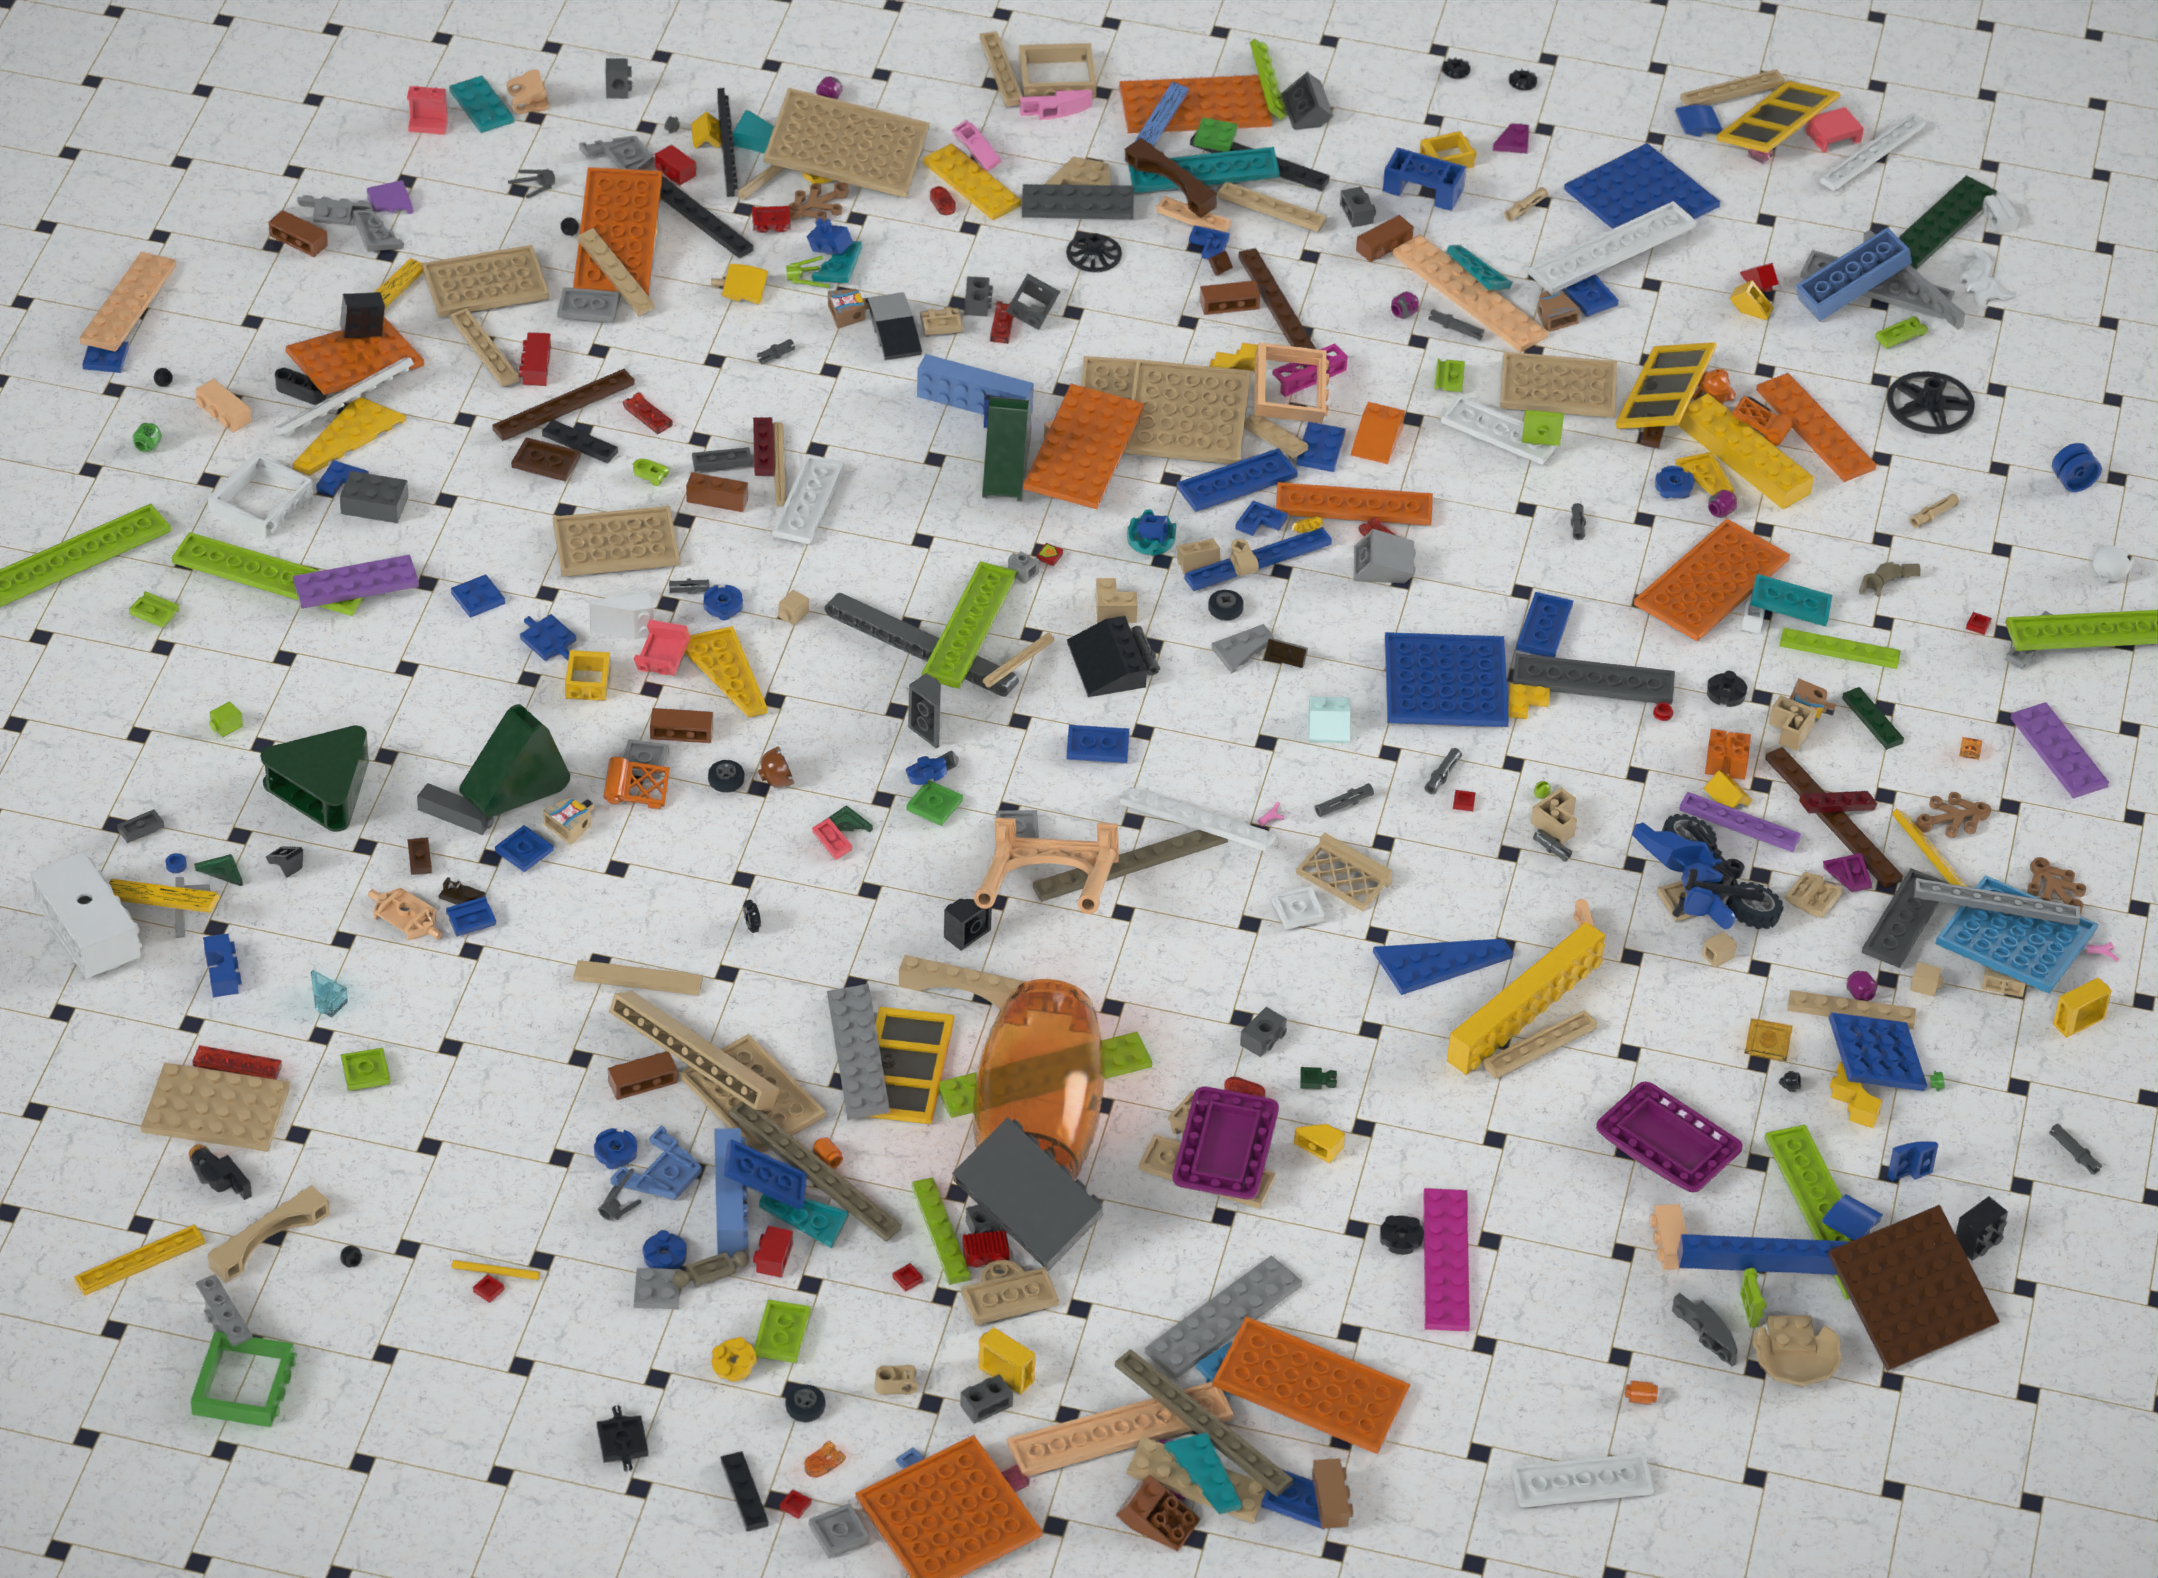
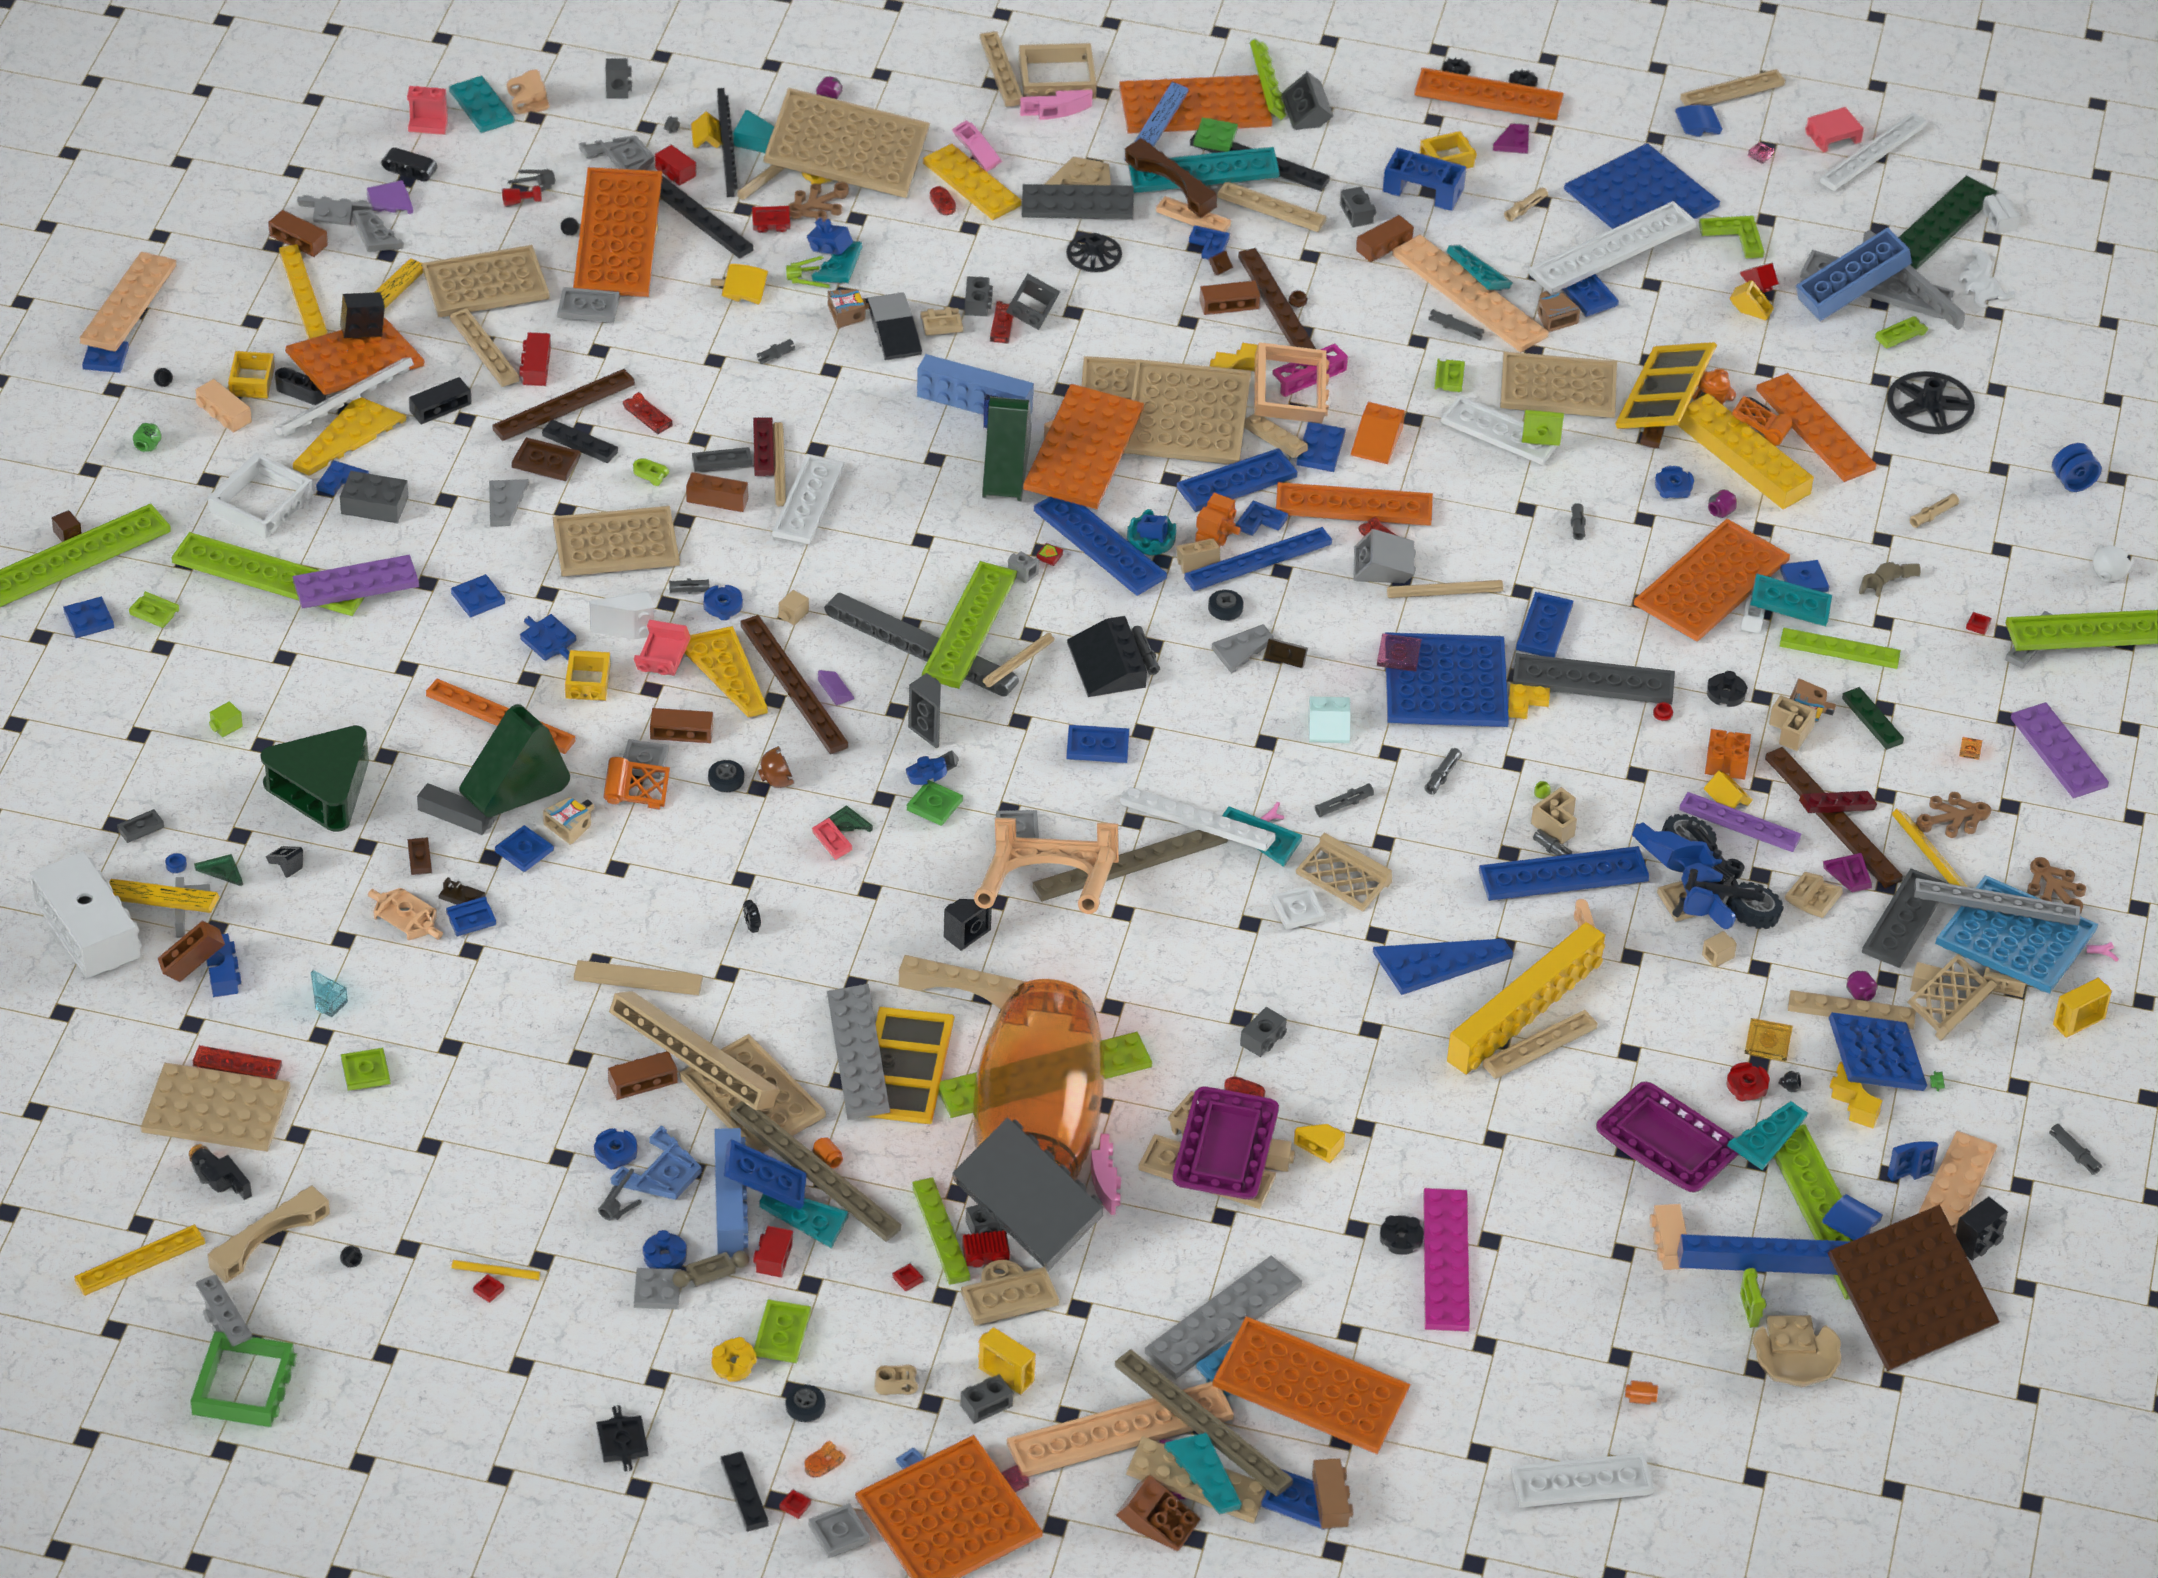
(66, 526): none -> reddish brown brick
(88, 617): none -> blue plate
(191, 951): none -> dark orange brick
(251, 386): none -> yellow window
(302, 291): none -> yellow plate
(409, 164): none -> black beam
(440, 400): none -> black brick
(486, 709): none -> orange plate
(504, 500): none -> light grey wing
(513, 195): none -> red piece
(615, 272): tan plate -> none
(794, 684): none -> reddish brown plate
(834, 687): none -> medium lavender slope
(1101, 544): none -> blue plate
(1105, 1175): none -> bright pink slope
(1113, 603): tan brick -> none
(1217, 520): none -> orange brick
(1243, 558): tan piece -> none
(1280, 1155): none -> tan brick
(1285, 840): none -> teal wing
(1298, 298): none -> reddish brown plate
(1307, 524): yellow gear -> none
(1314, 1078): dark green plate -> none
(1399, 652): none -> clear pink plate
(1404, 305): magenta head -> none
(1445, 589): none -> tan axle
(1464, 800): red tile -> none
(1489, 93): none -> orange plate
(1563, 873): none -> blue plate
(1706, 472): yellow wing -> none
(1712, 1330): dark grey slope -> none
(1742, 225): none -> lime plate
(1747, 1091): none -> red plate
(1769, 1135): none -> teal wing
(1777, 116): door -> none
(1805, 574): none -> blue plate
(1959, 1176): none -> light nougat plate
(1960, 1011): none -> tan fence

